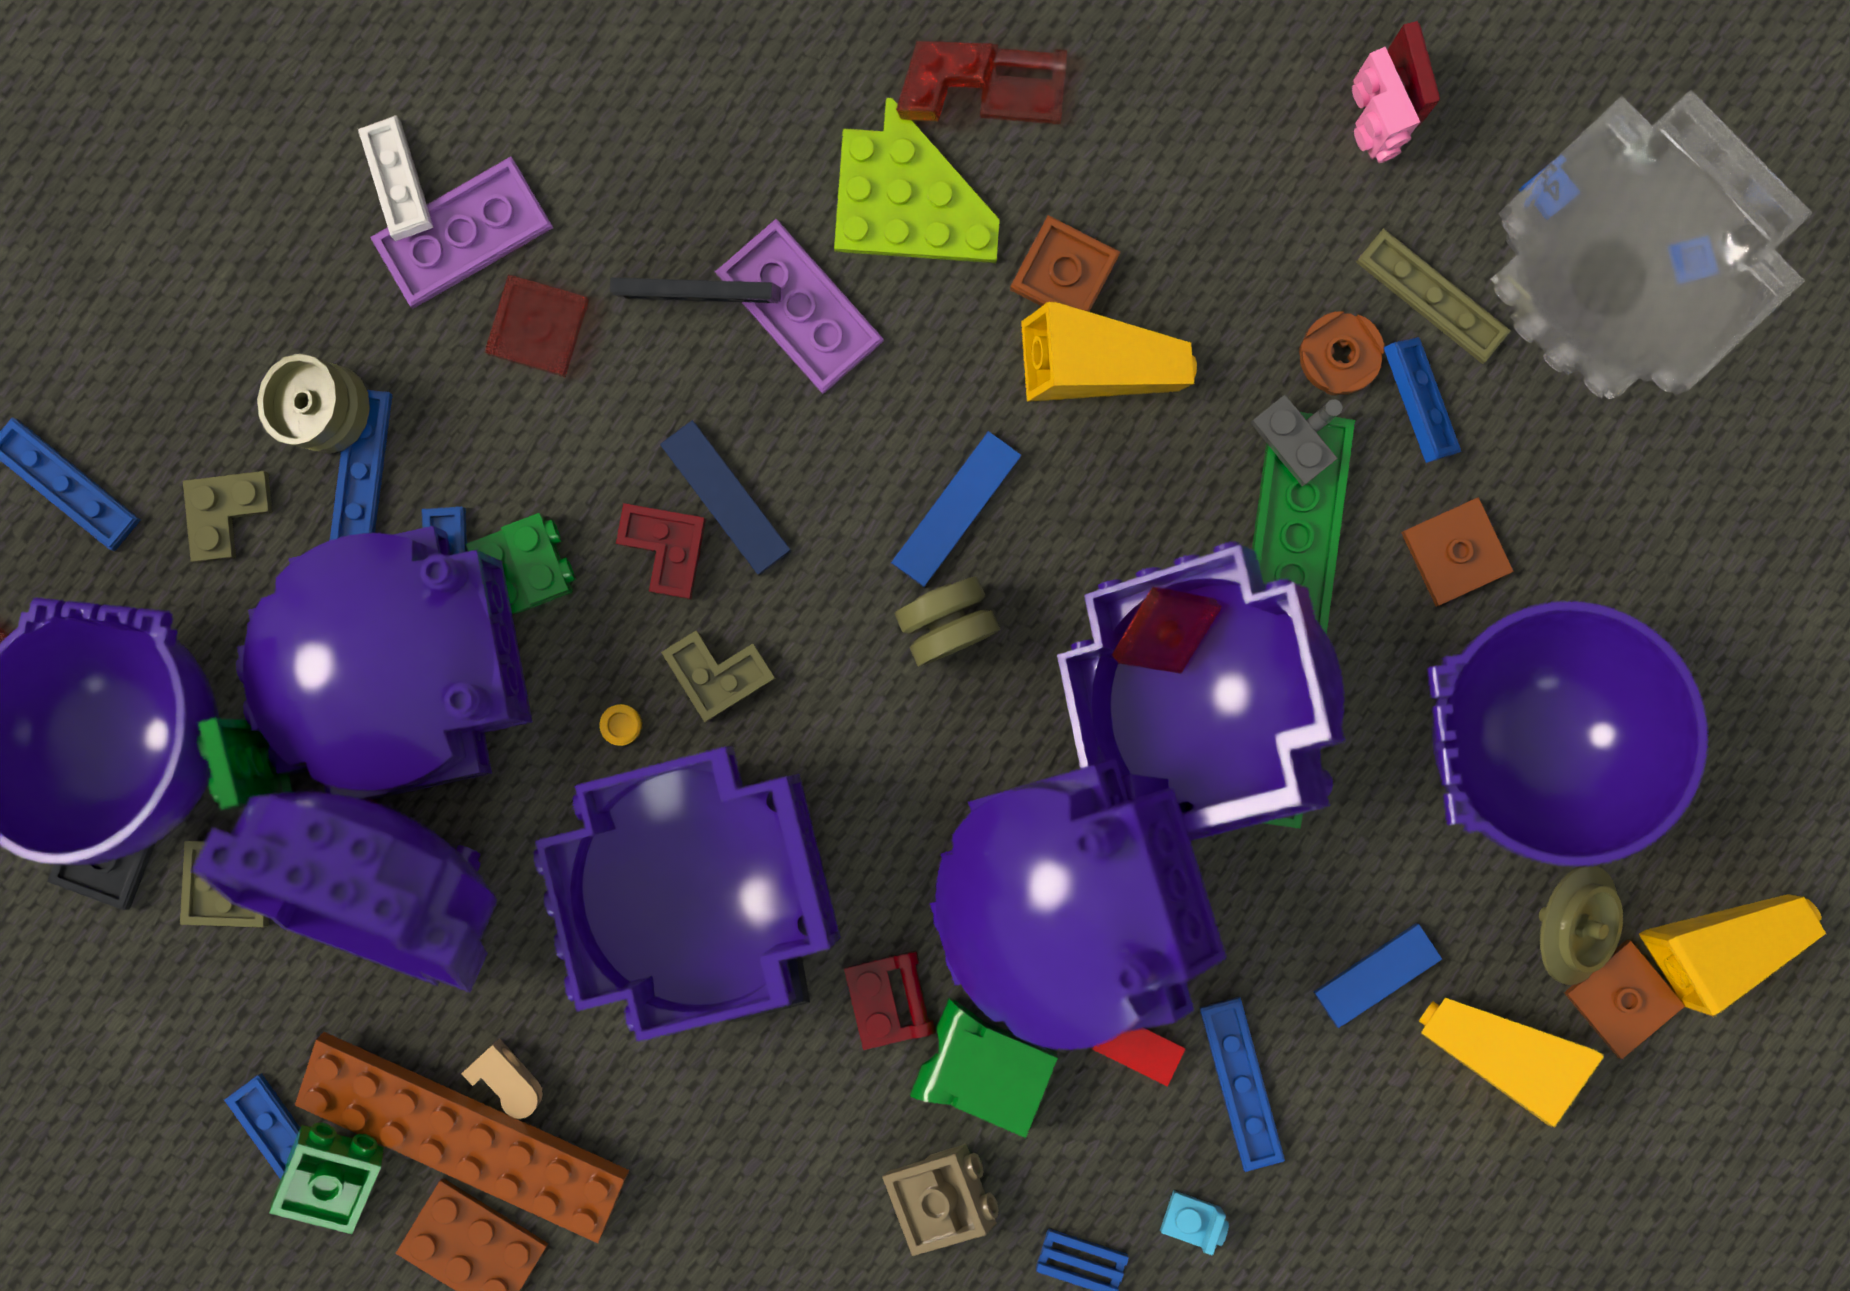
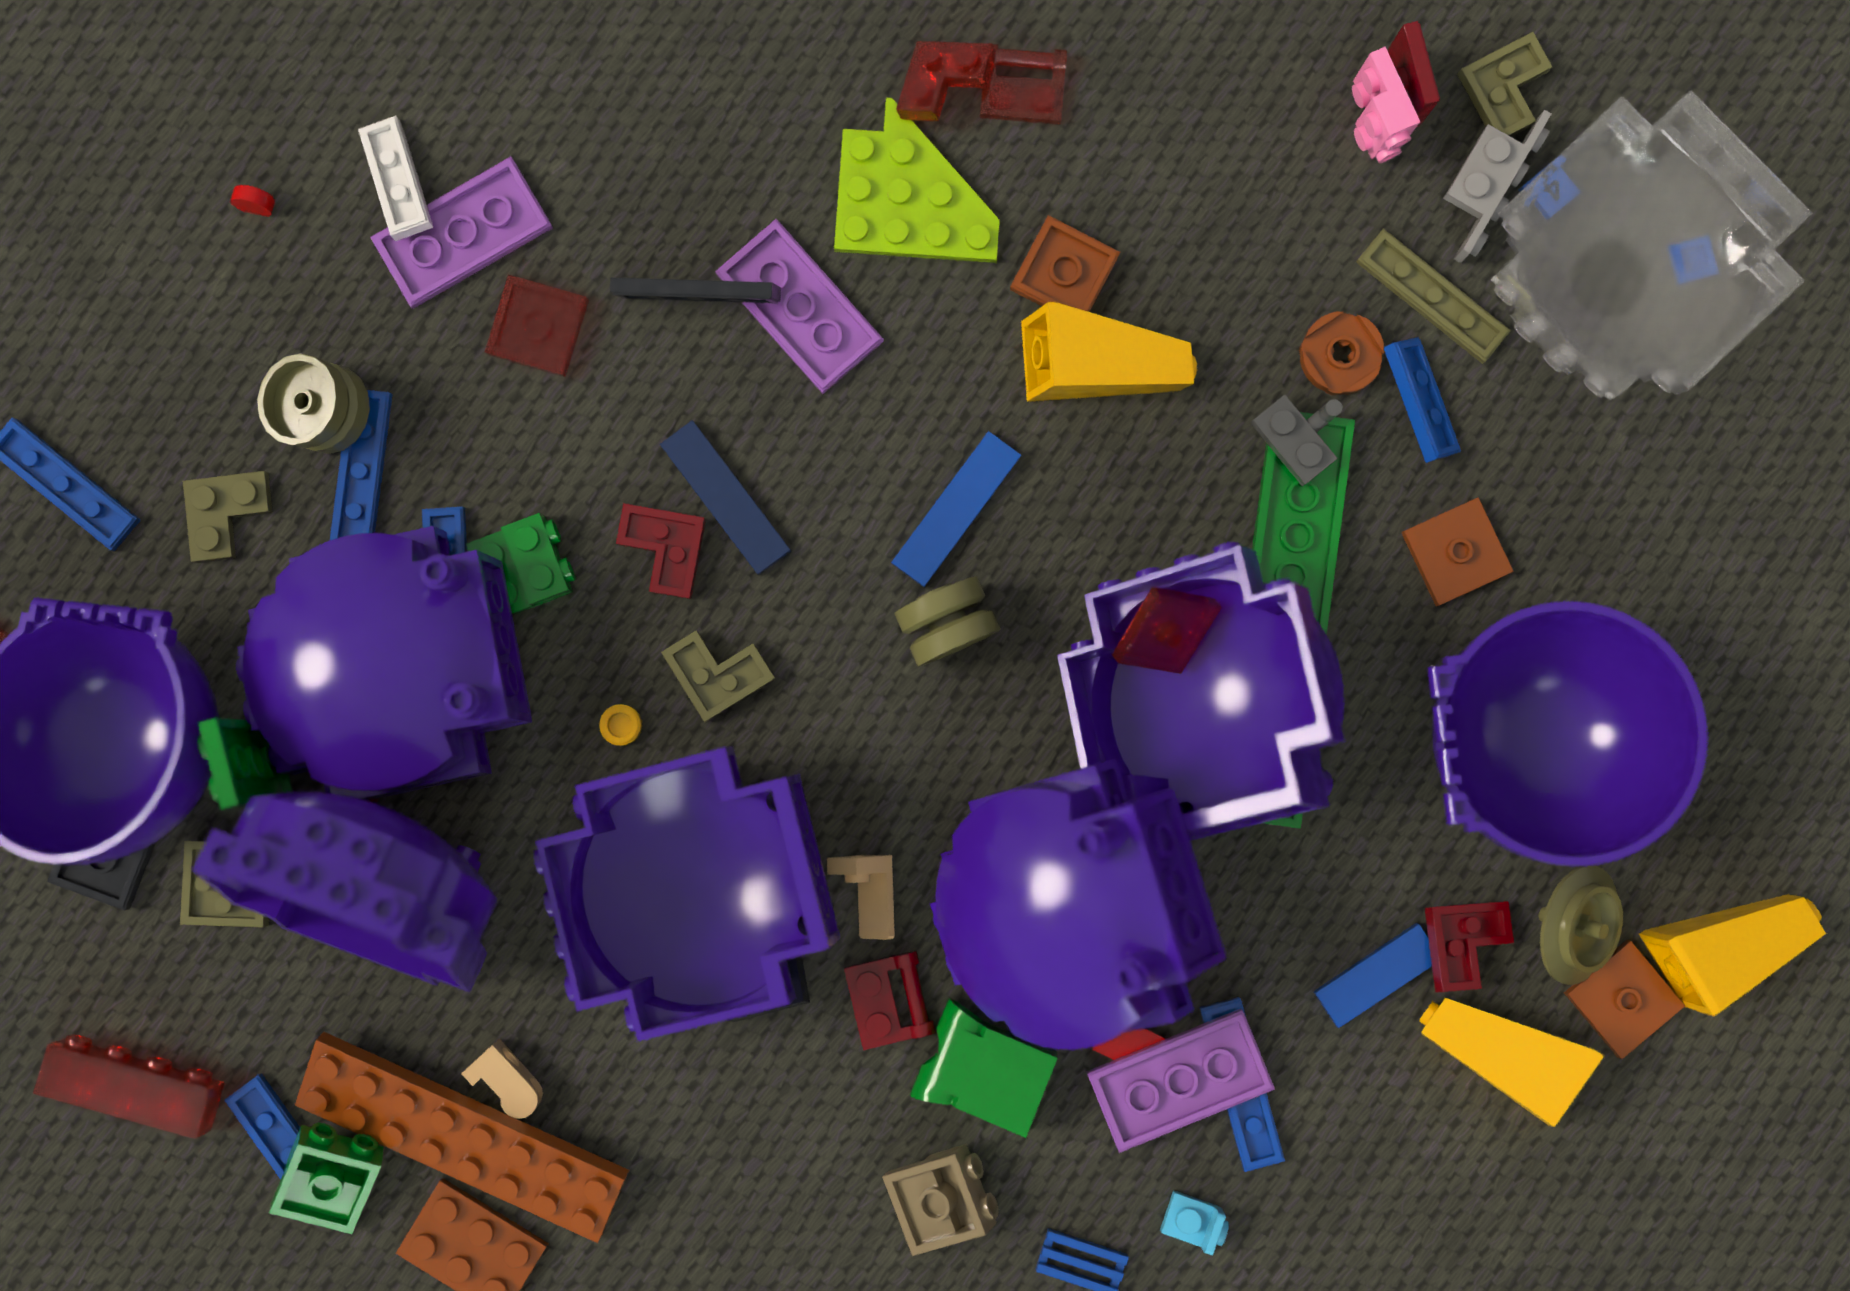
(129, 1086): none -> clear red brick
(252, 200): none -> red tile
(874, 891): none -> tan bracket
(1180, 1080): none -> medium lavender tile
(1453, 941): none -> dark red plate
(1486, 176): none -> light grey bracket
(1496, 79): none -> olive plate

